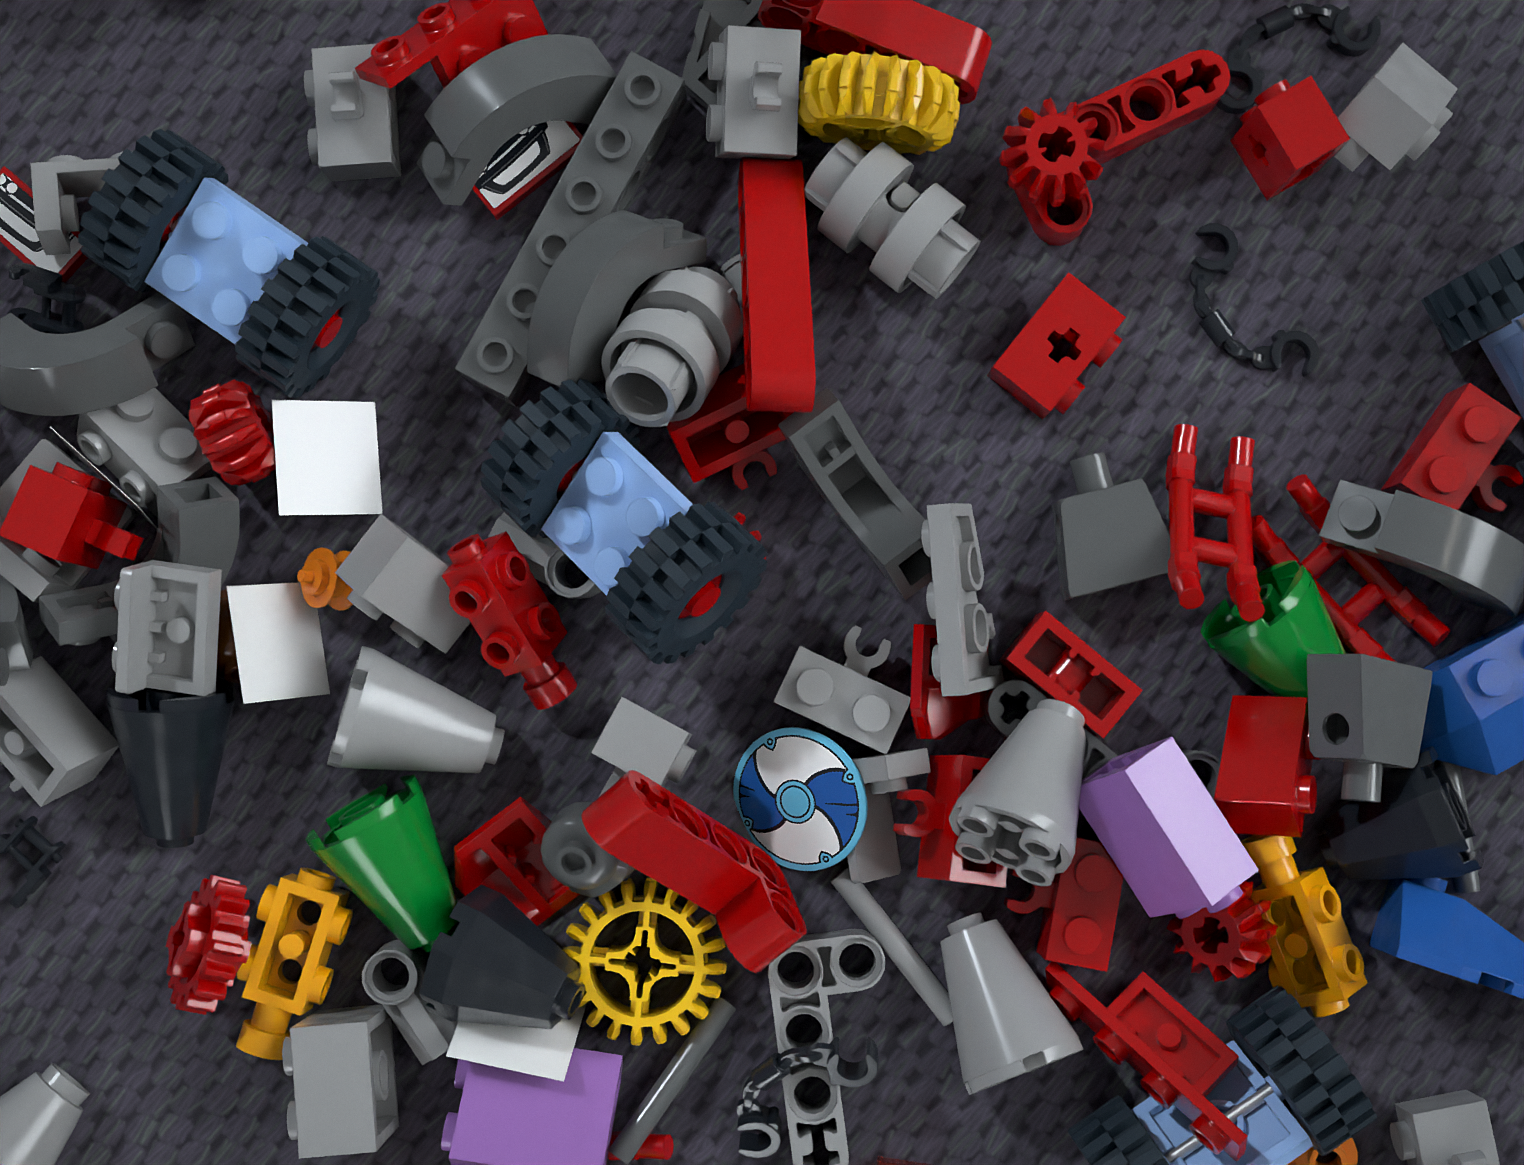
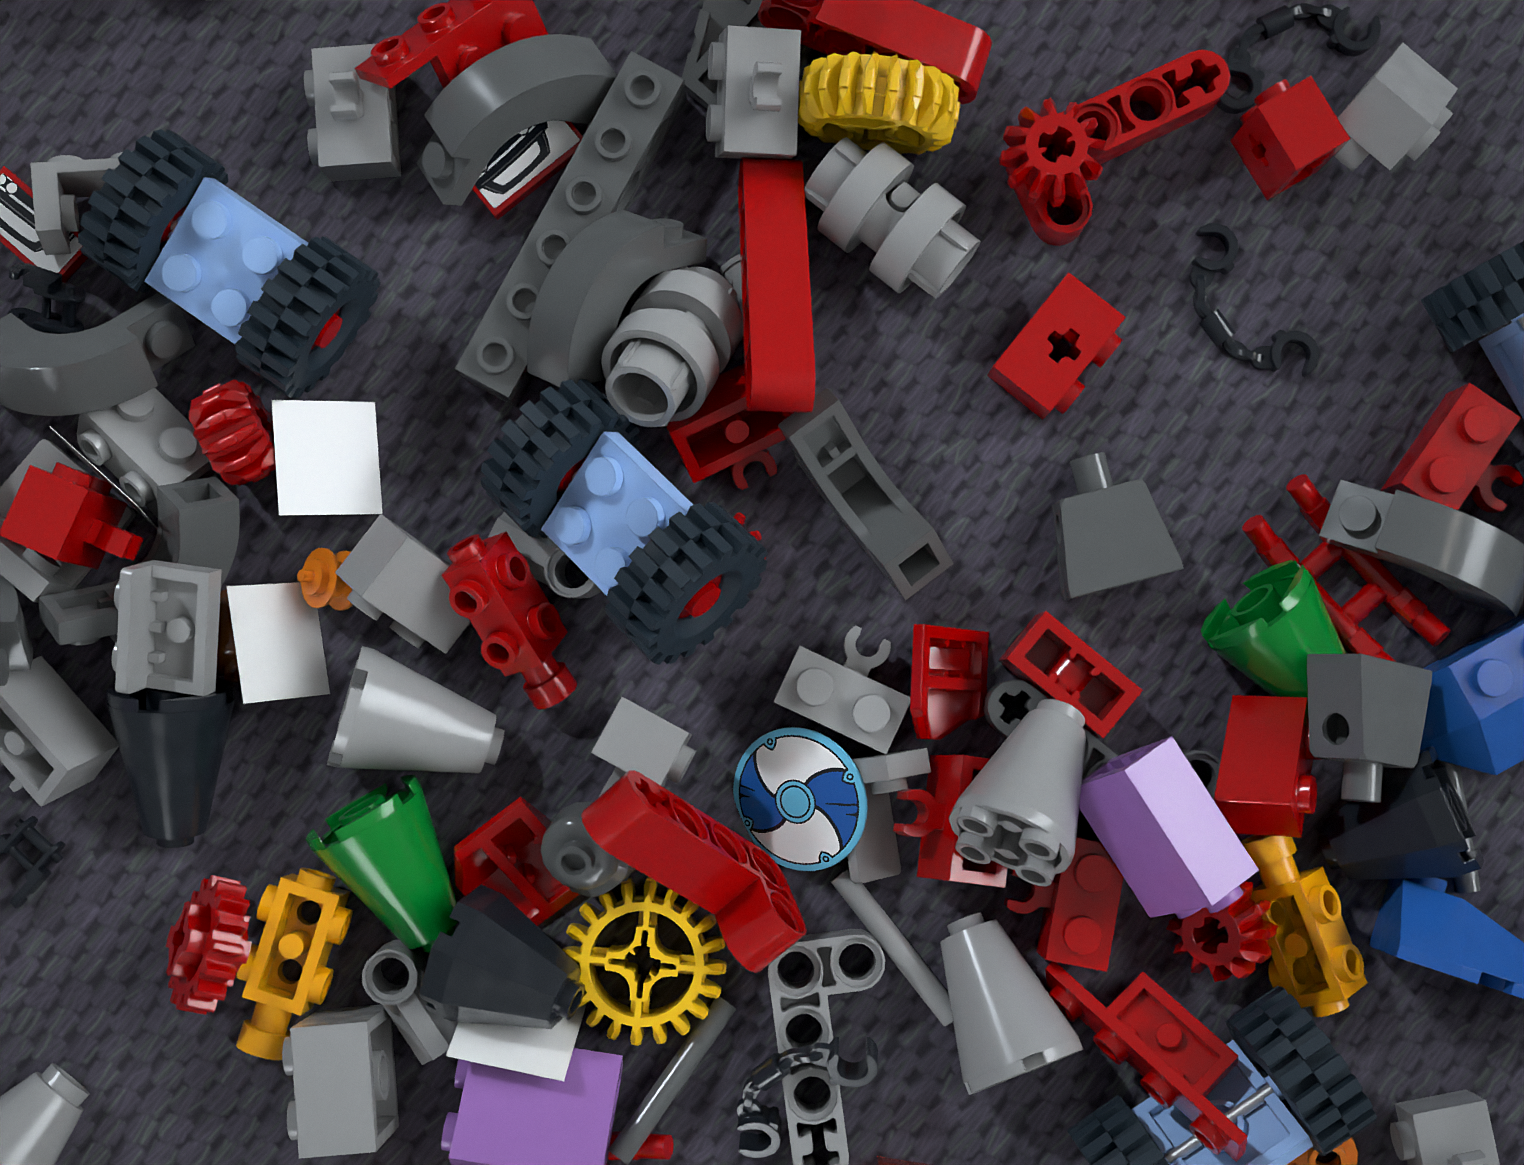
(961, 622): light grey wing -> none
(1232, 505): red piece -> none

